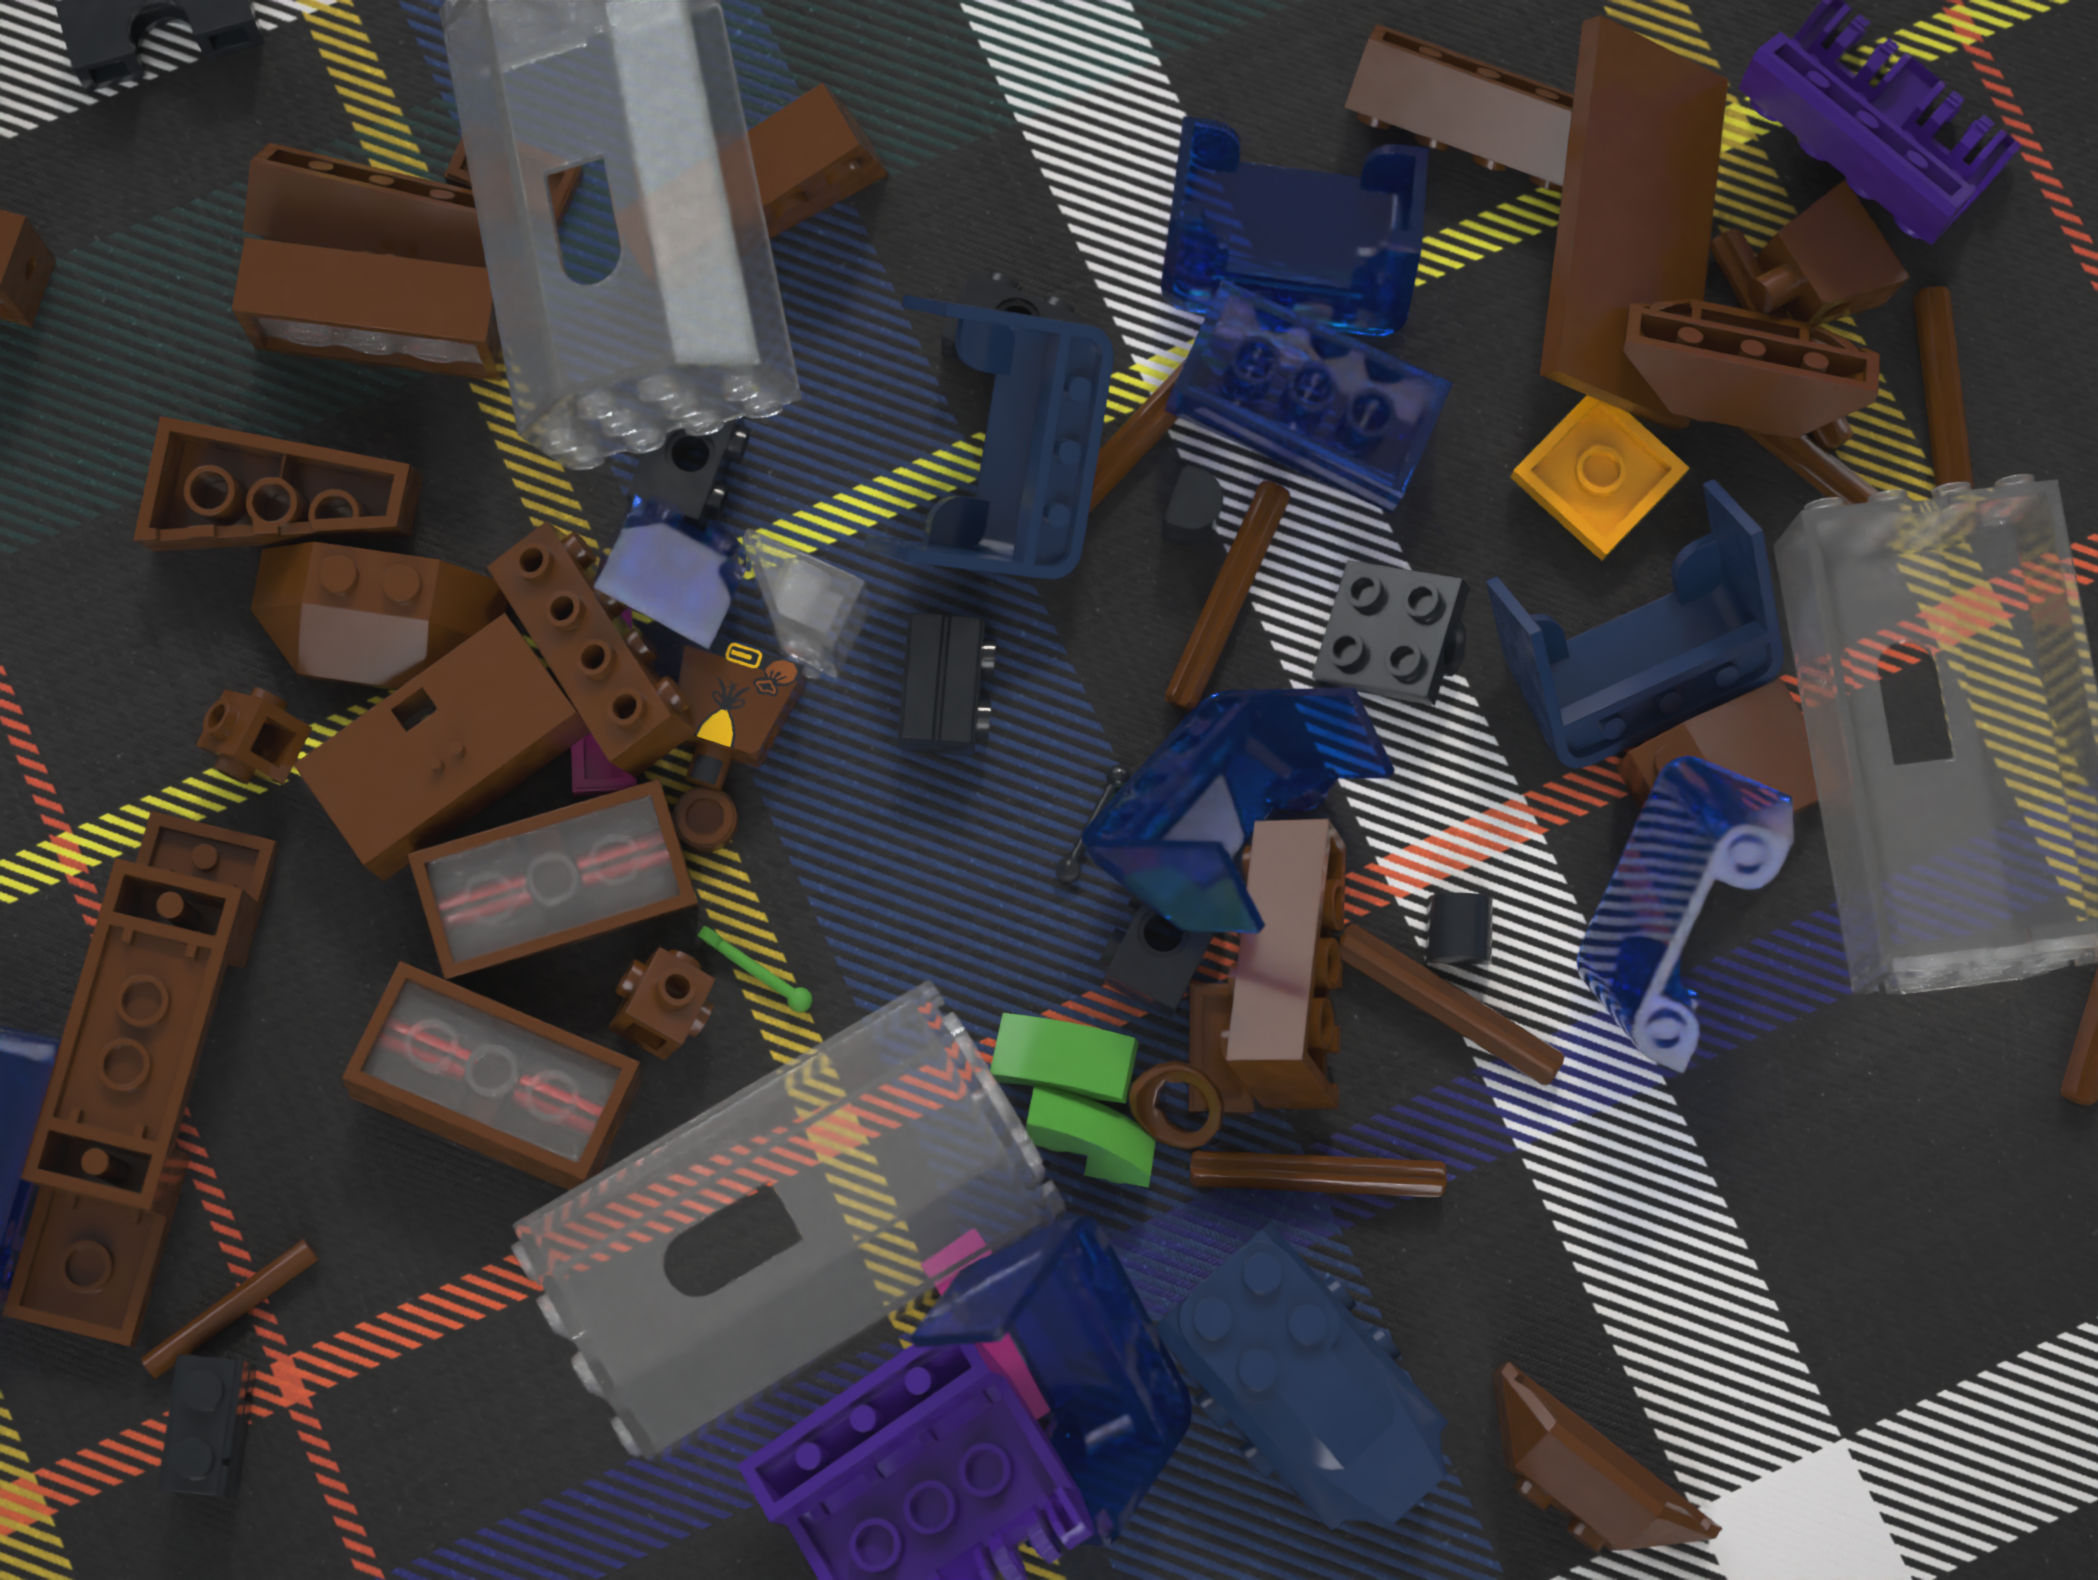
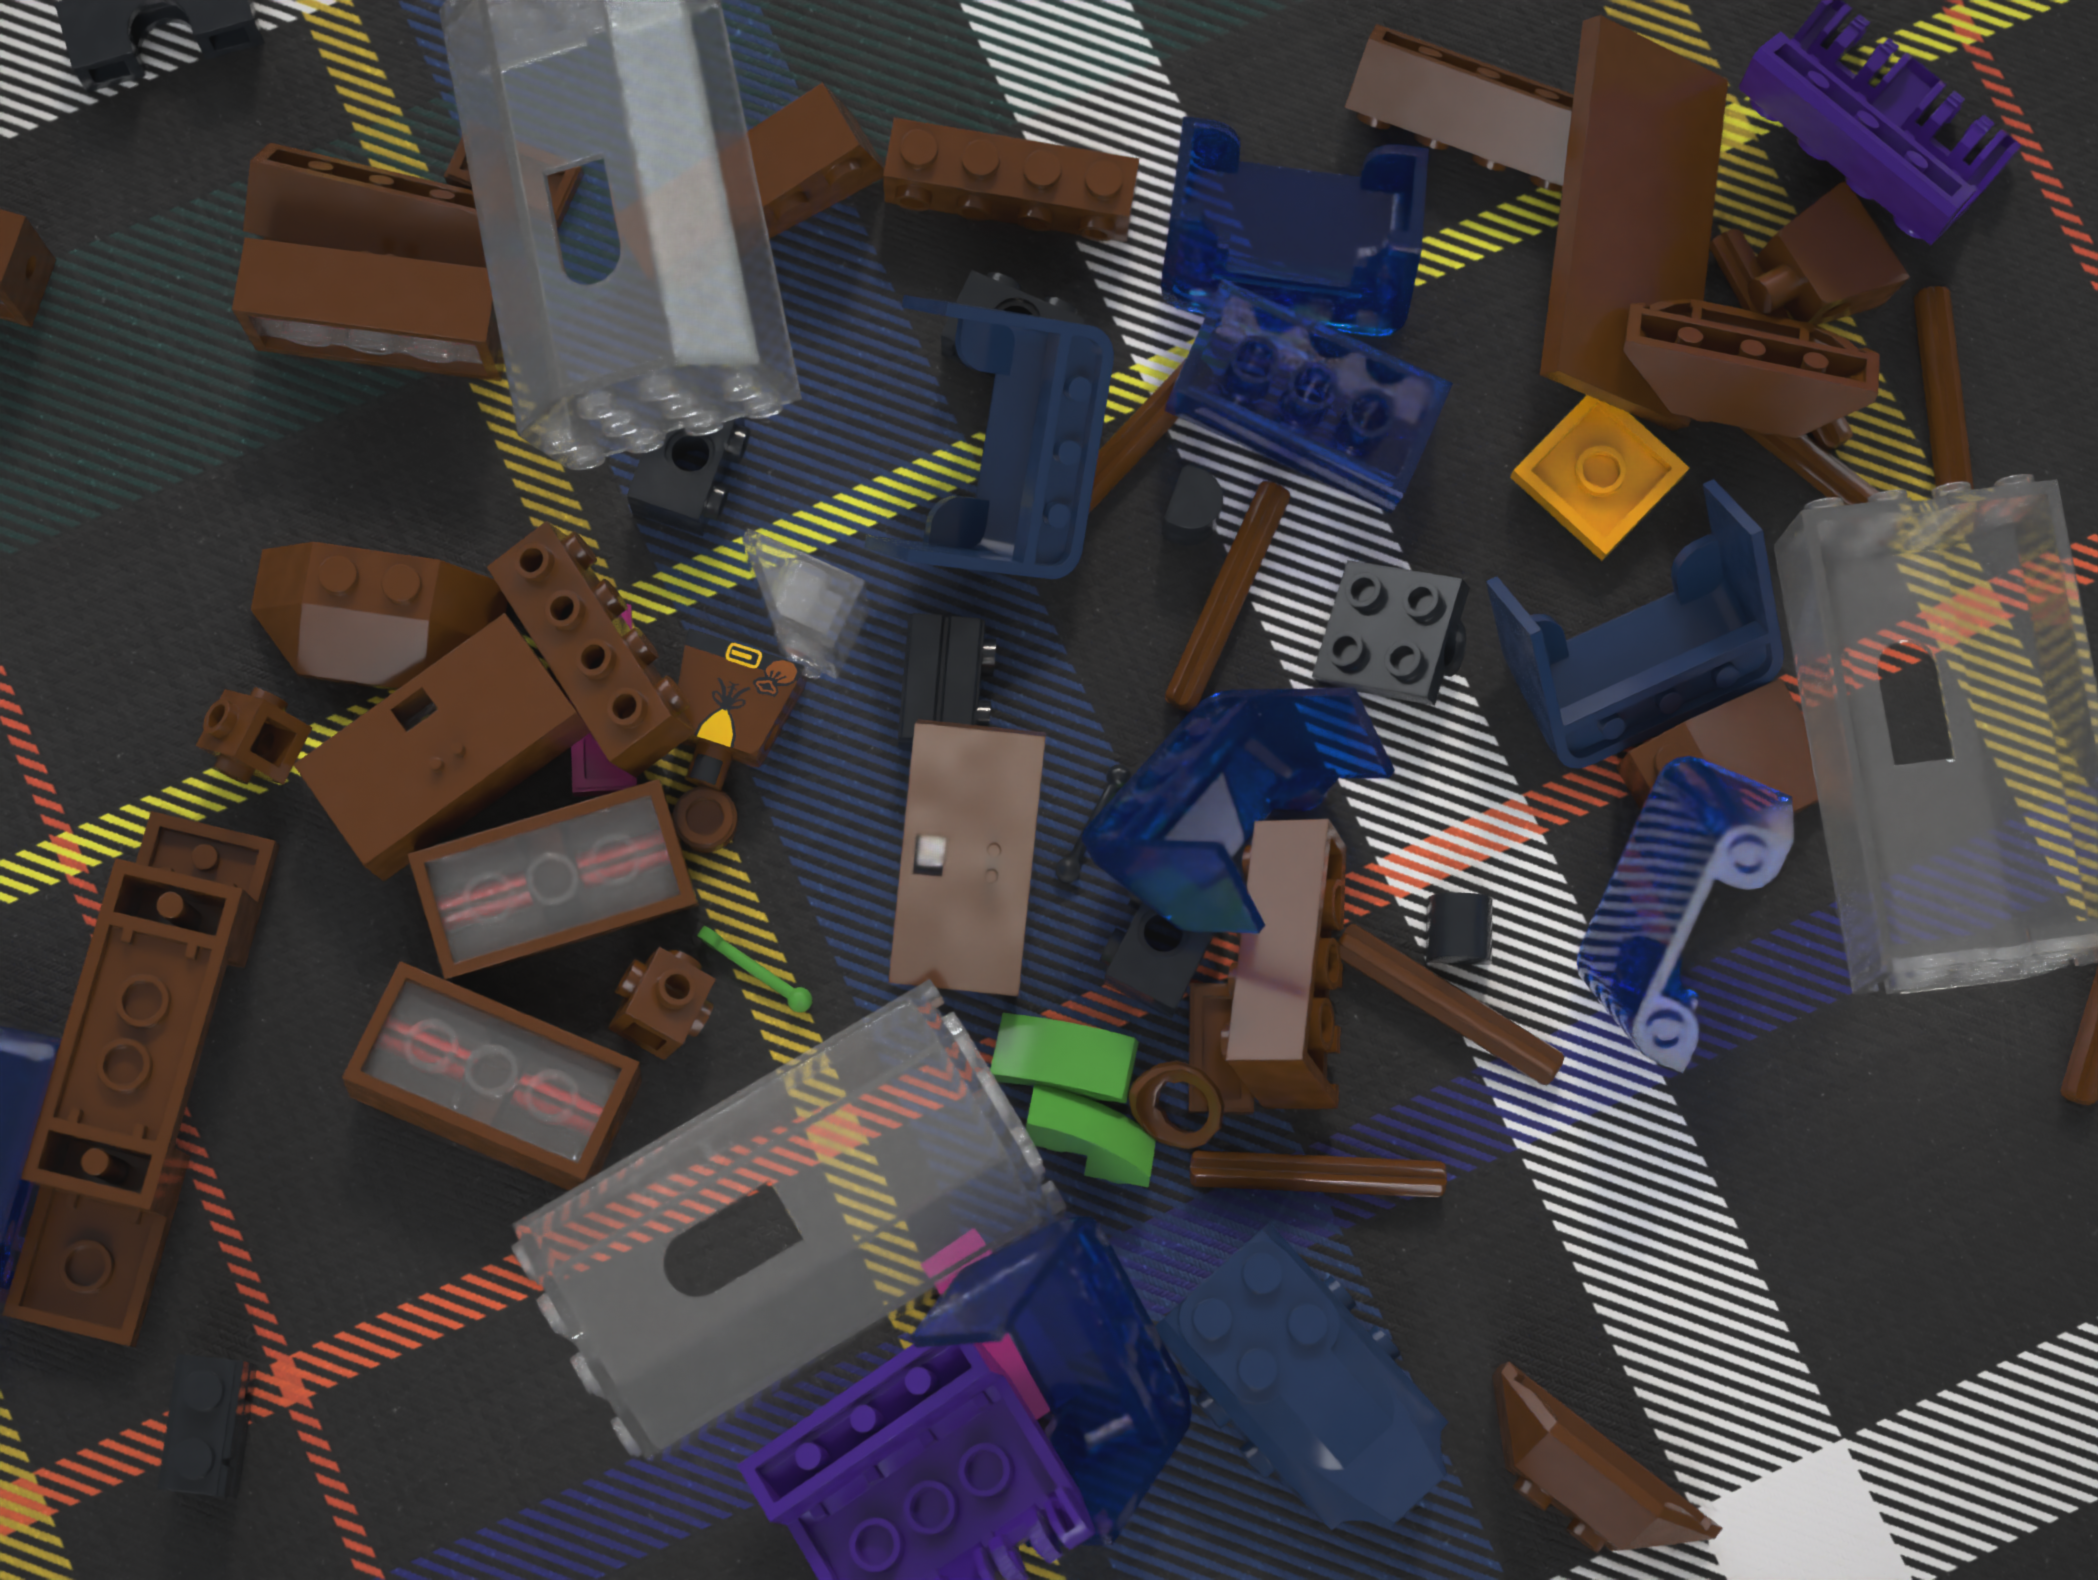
(230, 1308): reddish brown bar -> none
(259, 490): reddish brown wedge -> none
(671, 569): clear blue slope -> none
(967, 857): none -> reddish brown brick
(1010, 180): none -> reddish brown brick

